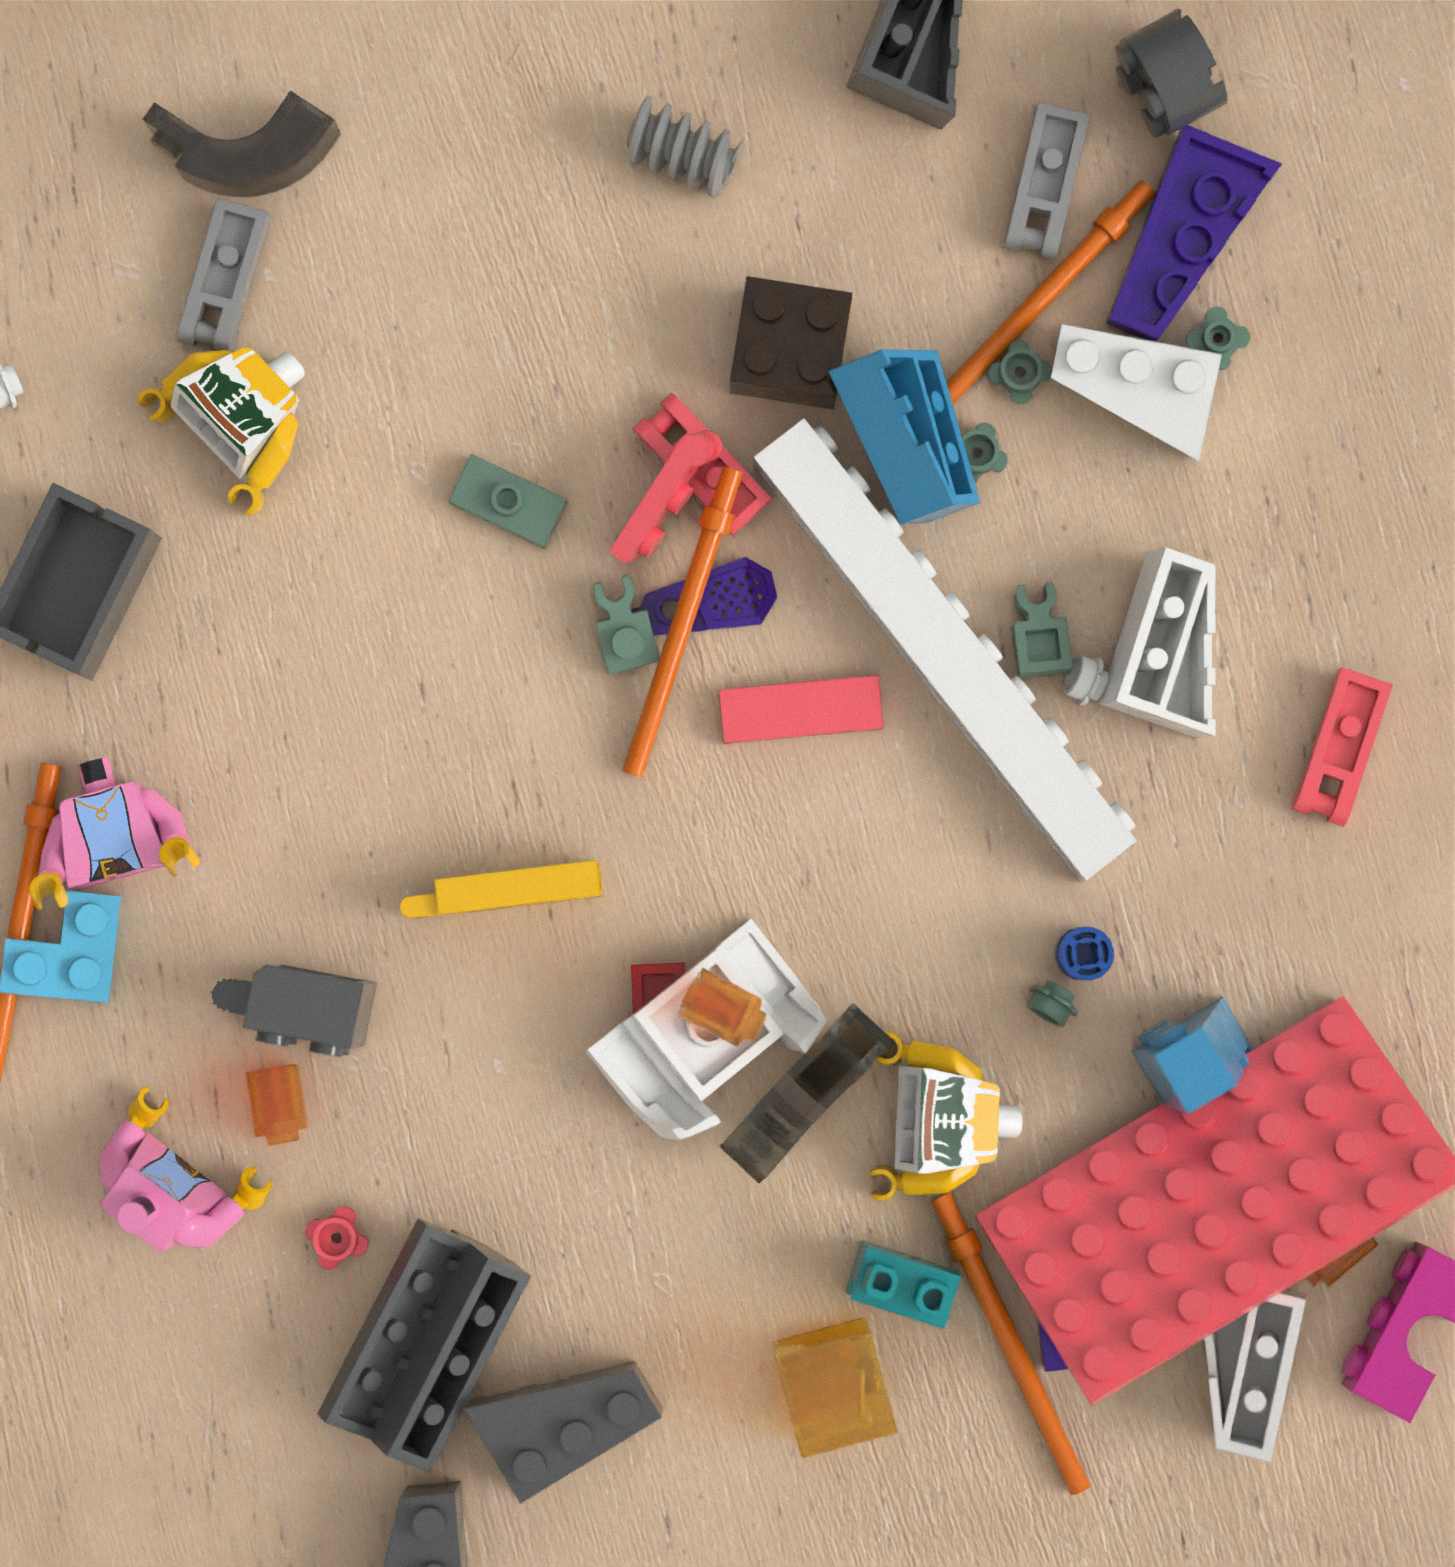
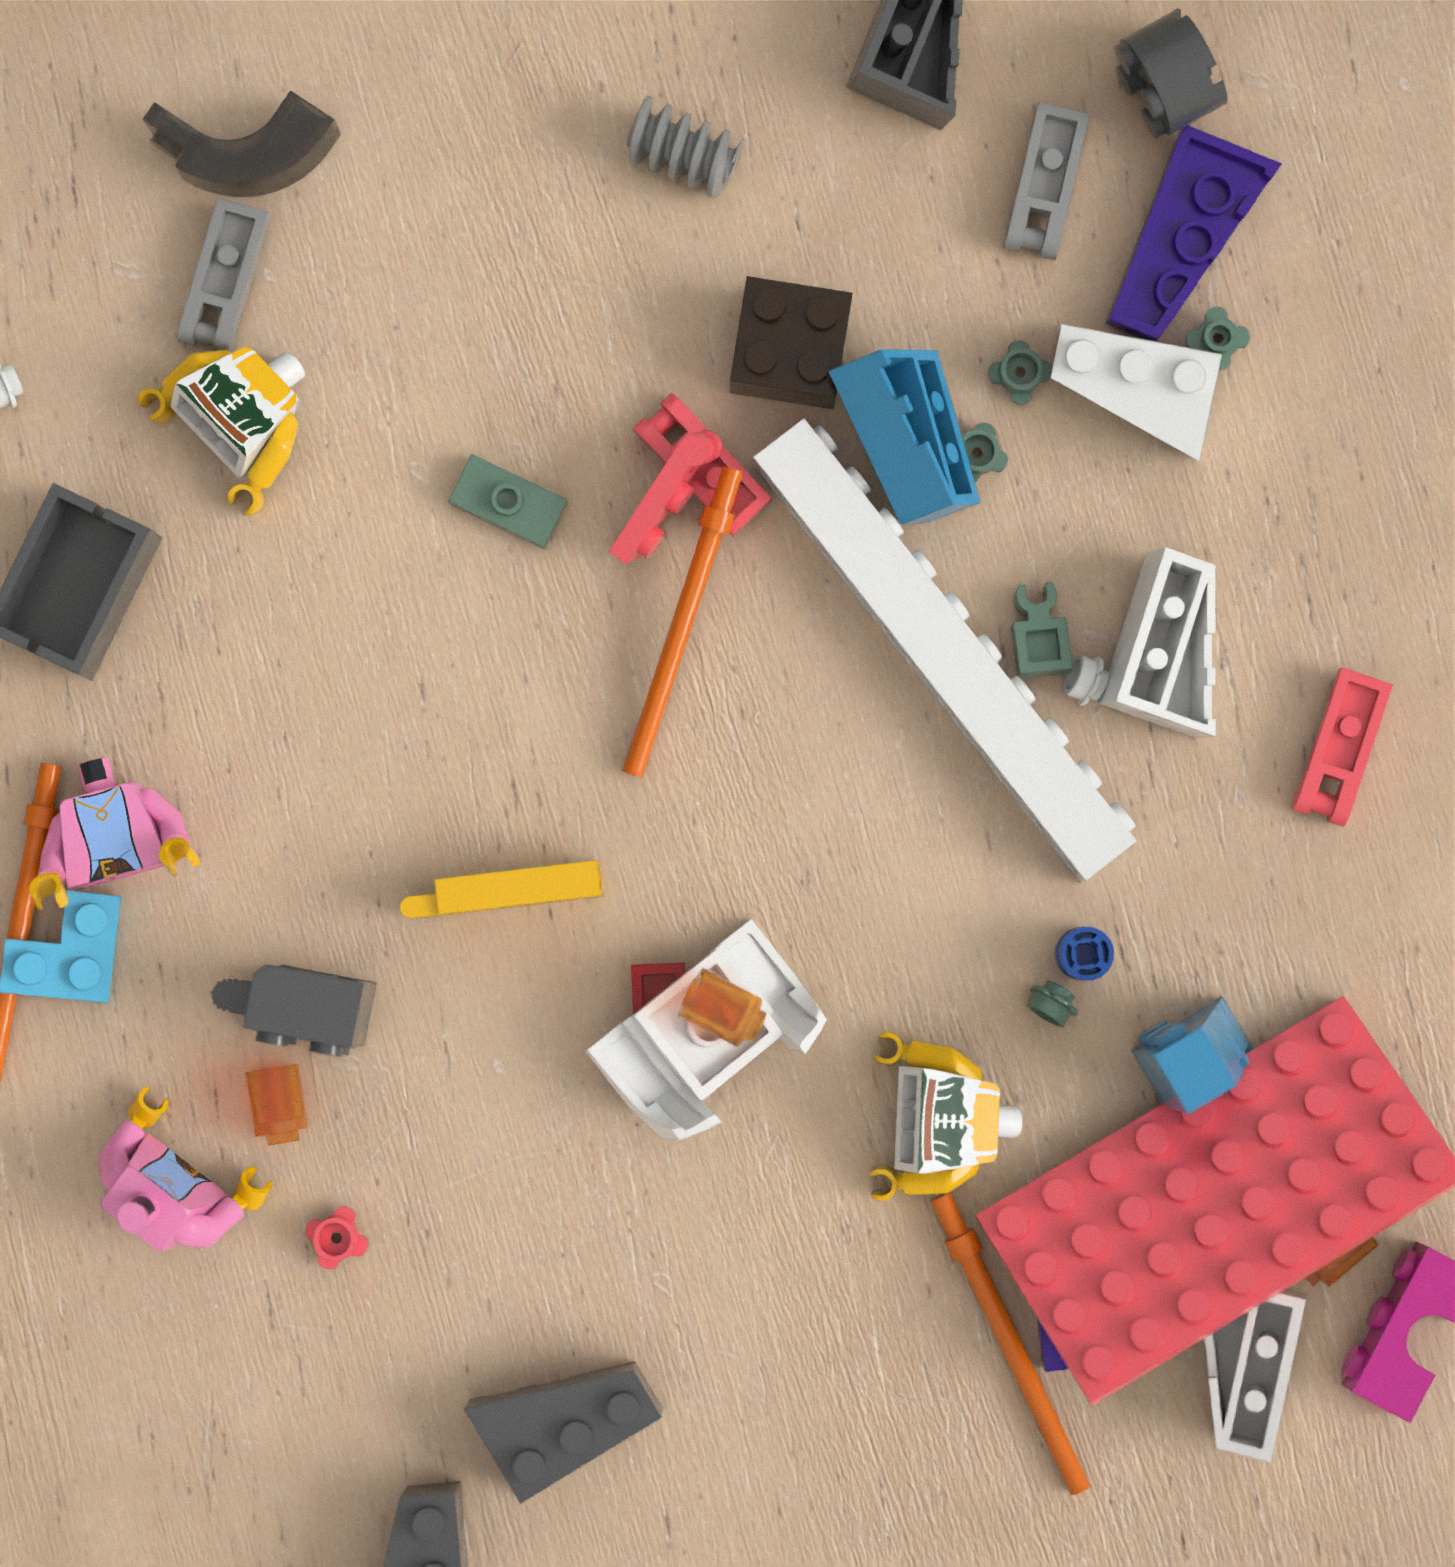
(424, 1344): dark grey brick -> none
(625, 635): sand green plate -> none
(708, 618): dark purple piece -> none
(801, 709): coral tile -> none
(805, 1092): clear smoke arch -> none
(834, 1387): clear yellow piece -> none
(903, 1284): teal hips -> none
(1108, 228): orange bar -> none

